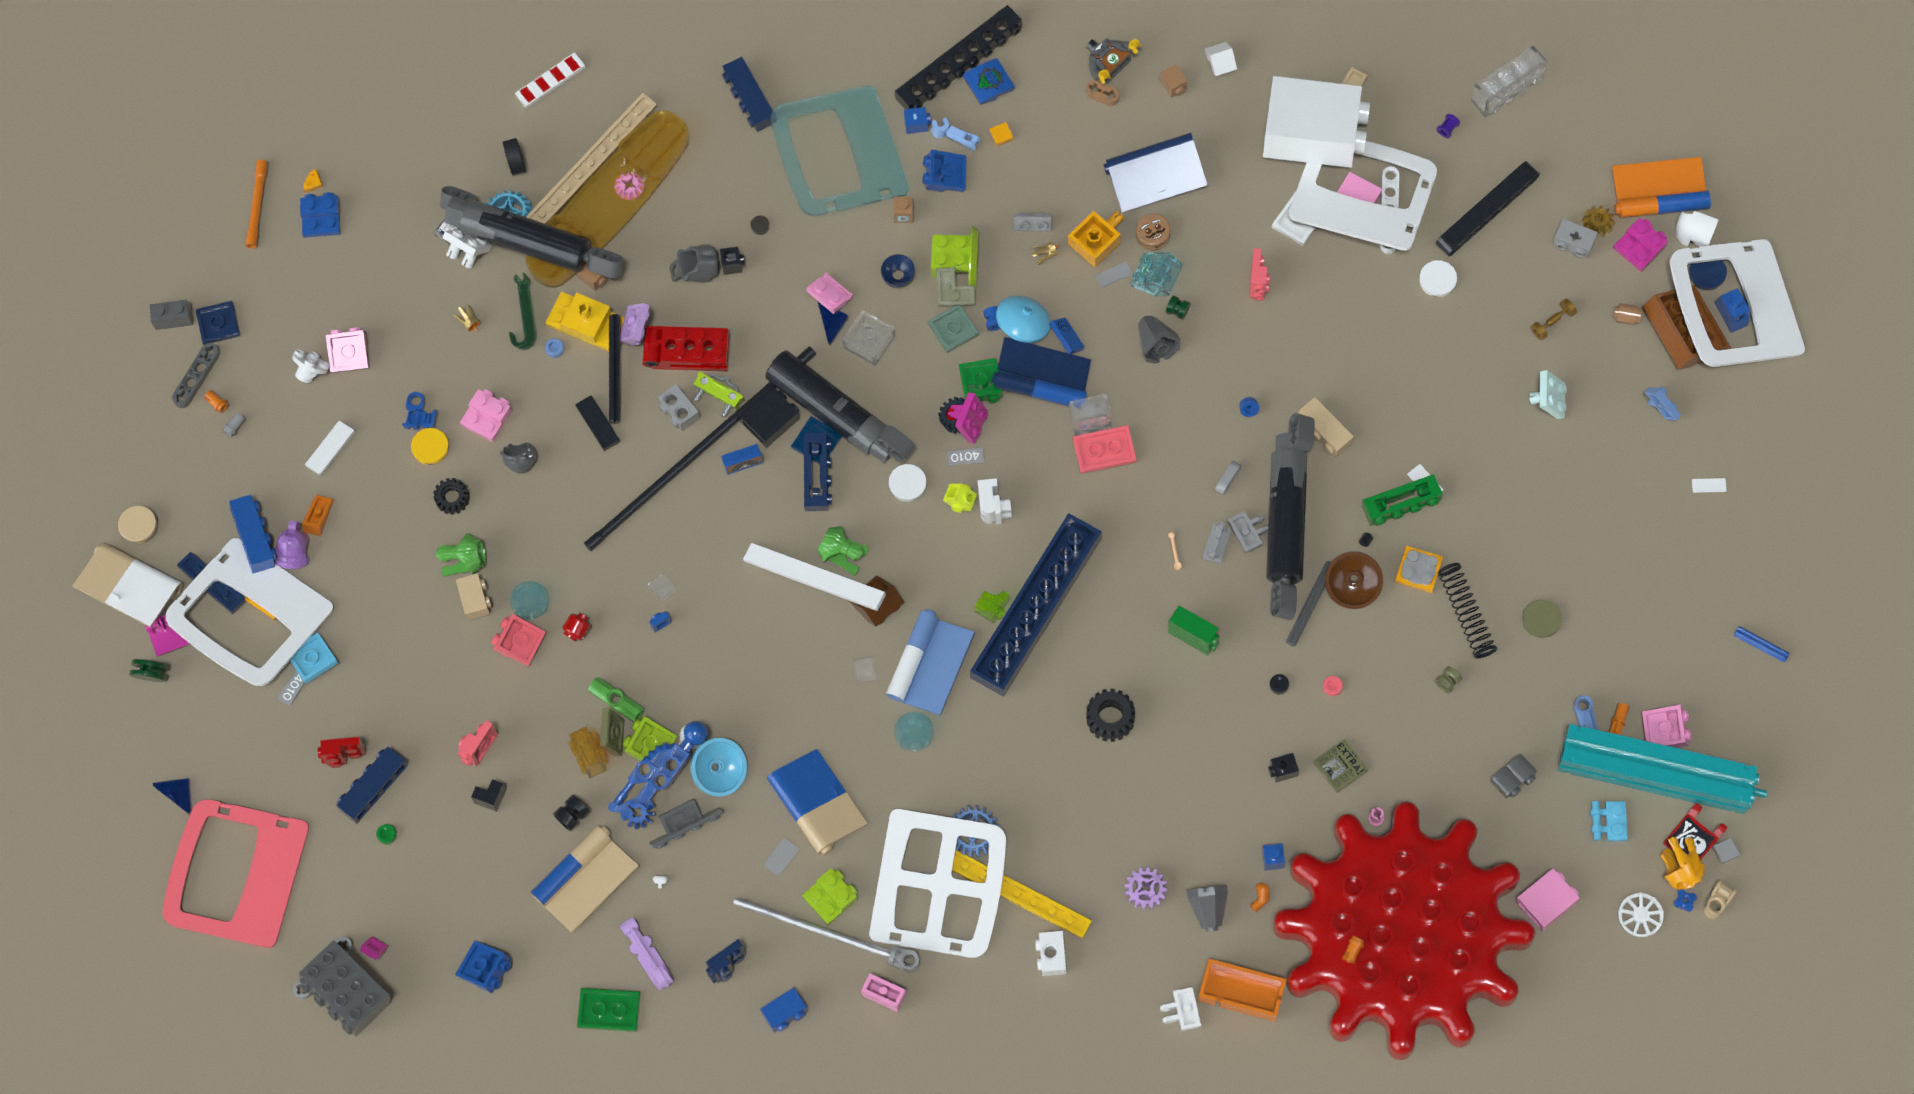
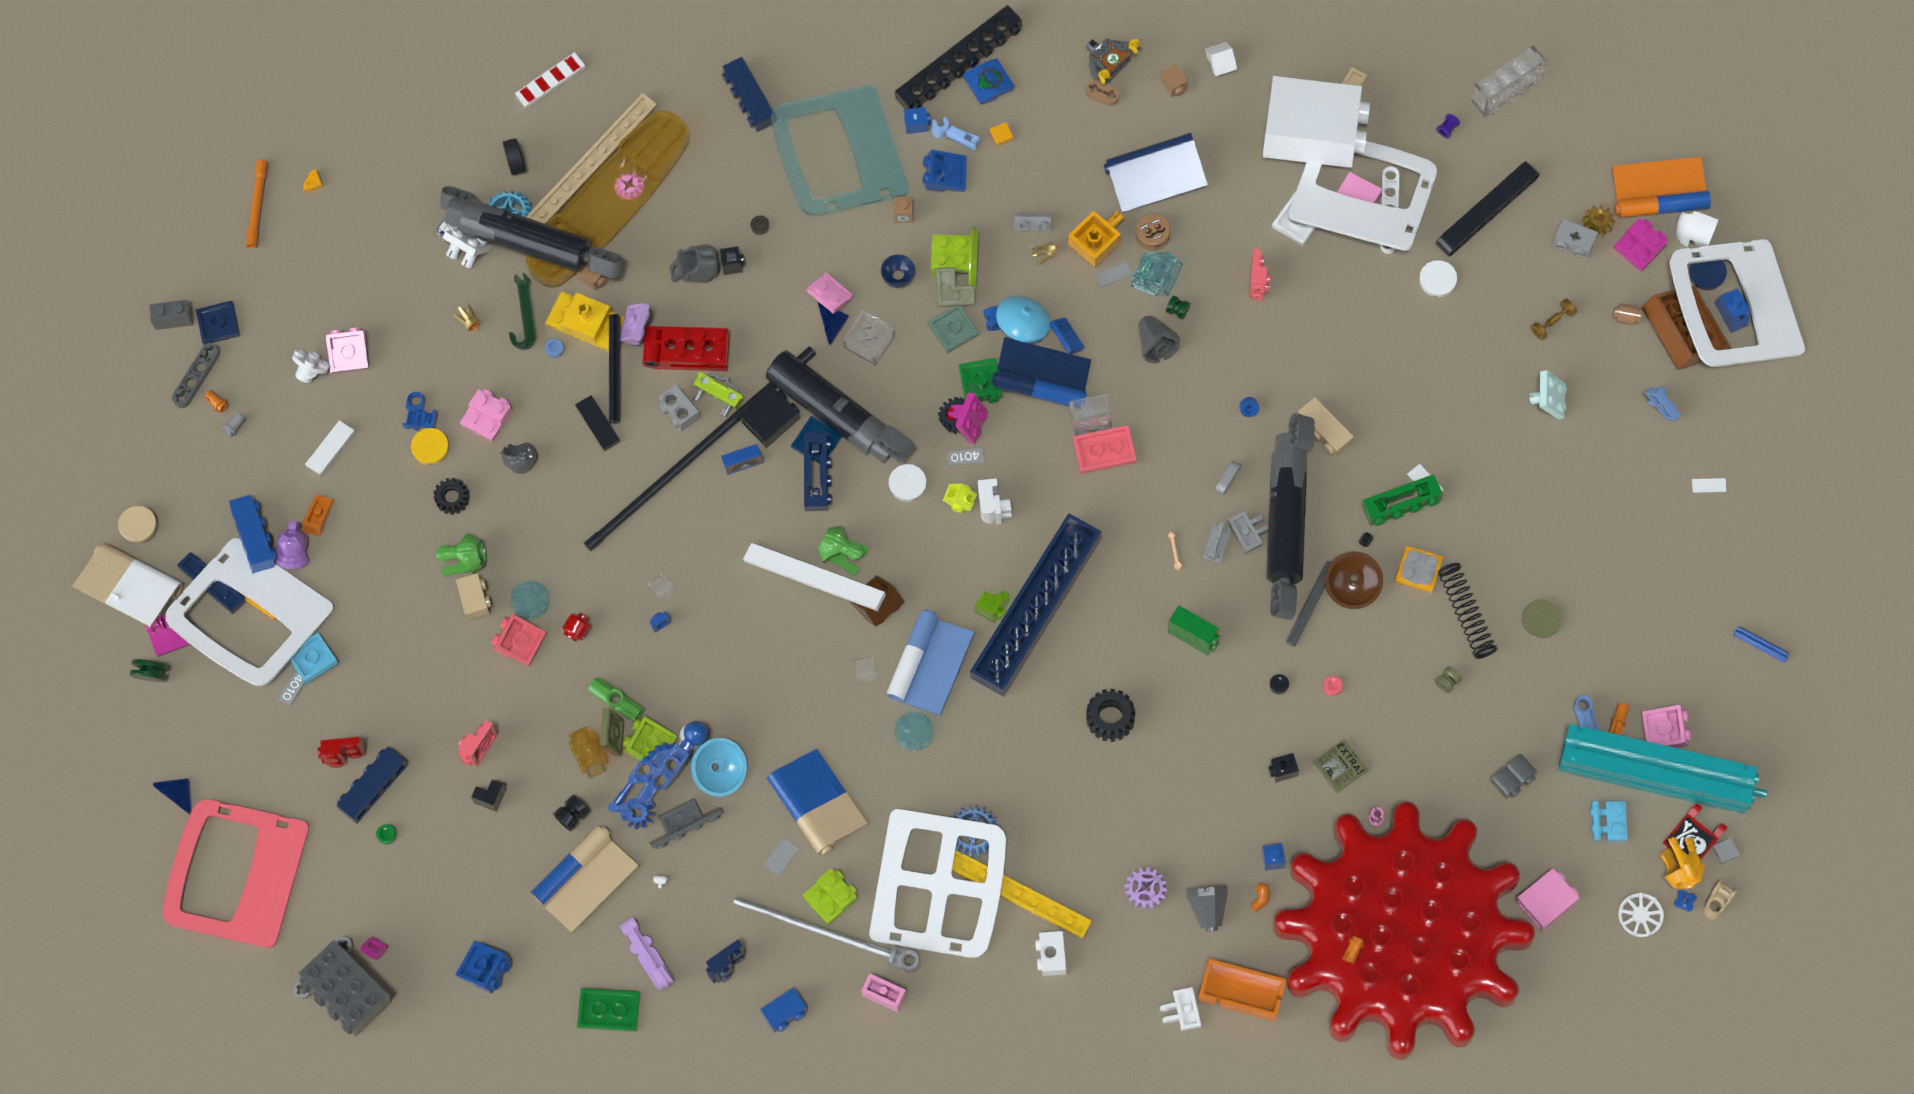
(320, 215): blue plate -> none

